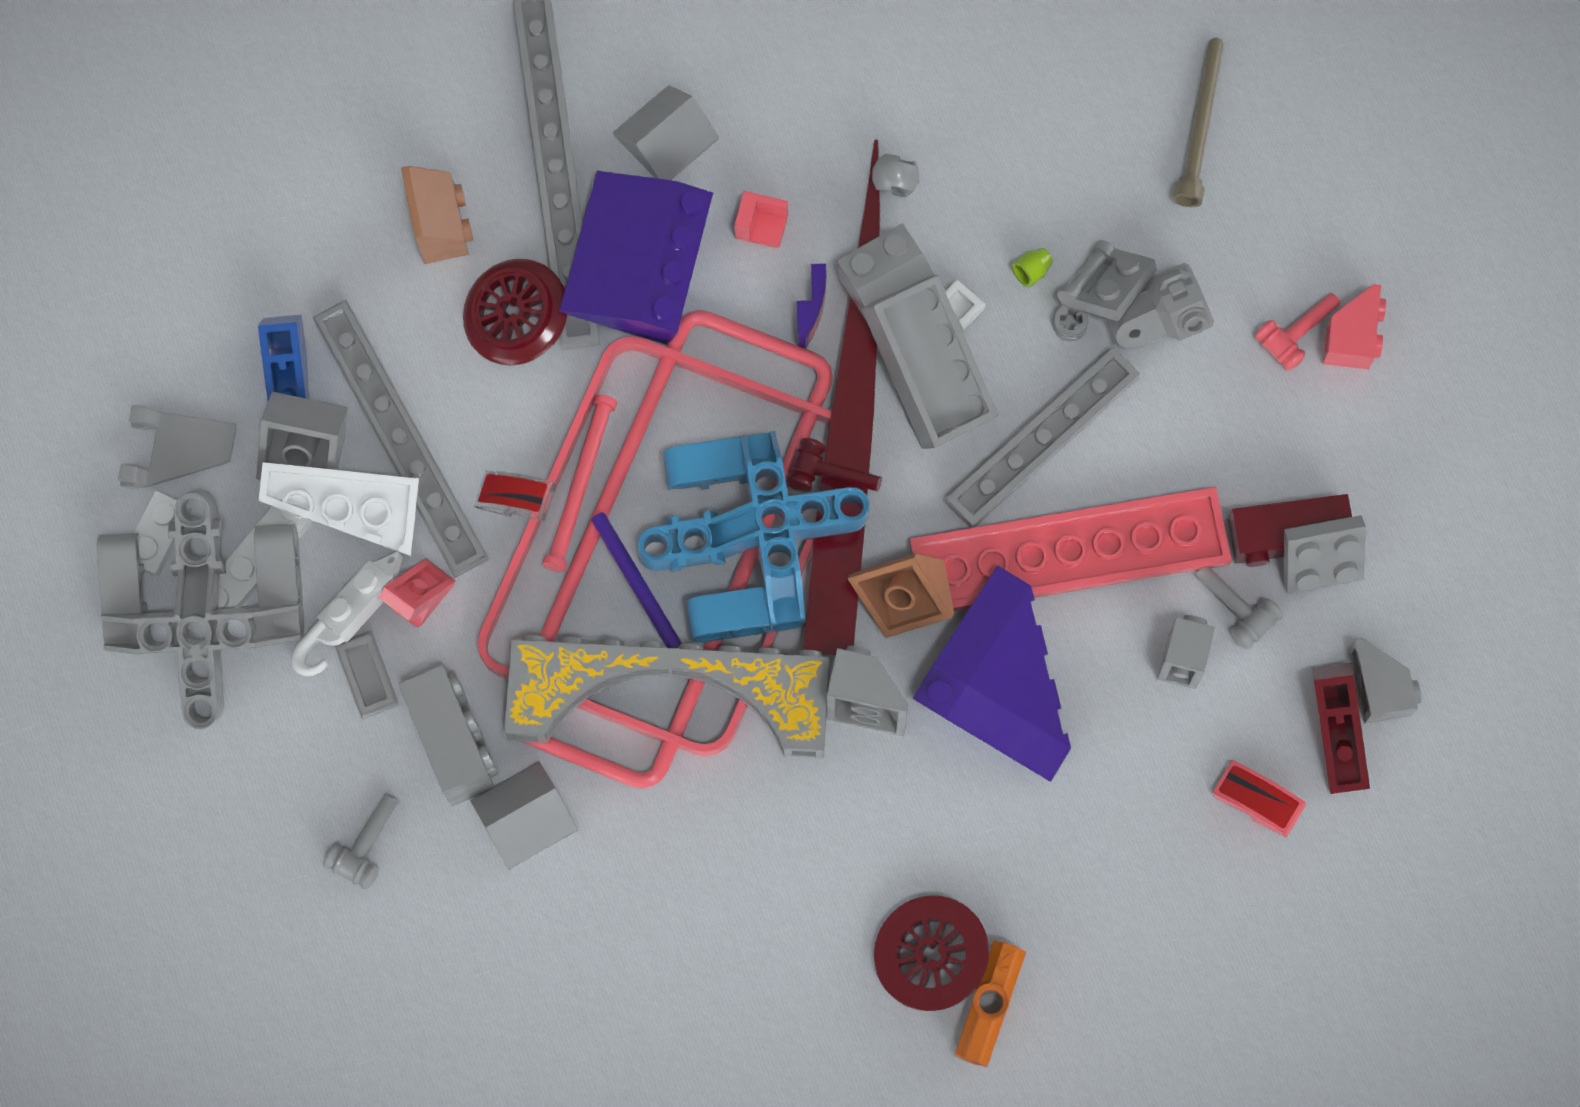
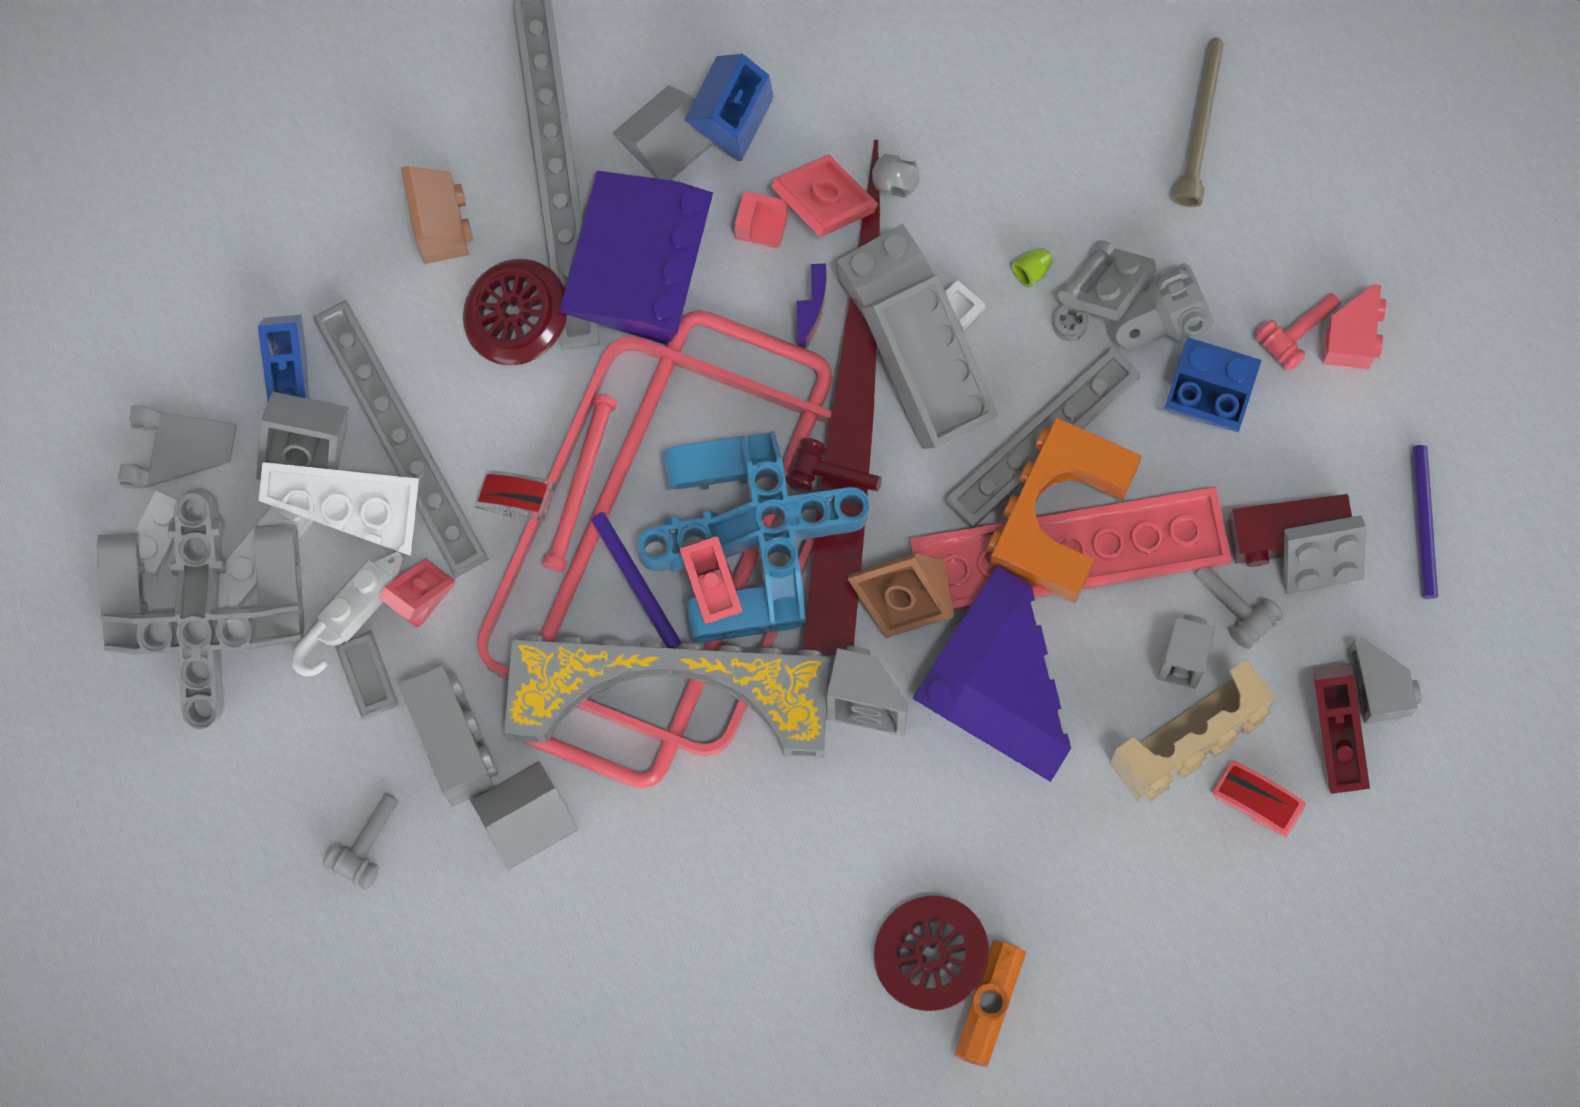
(711, 580): none -> coral slope
(732, 103): none -> blue slope
(824, 195): none -> coral tile
(1064, 456): none -> orange arch
(1186, 740): none -> tan piece
(1212, 384): none -> blue slope
(1425, 522): none -> dark purple bar

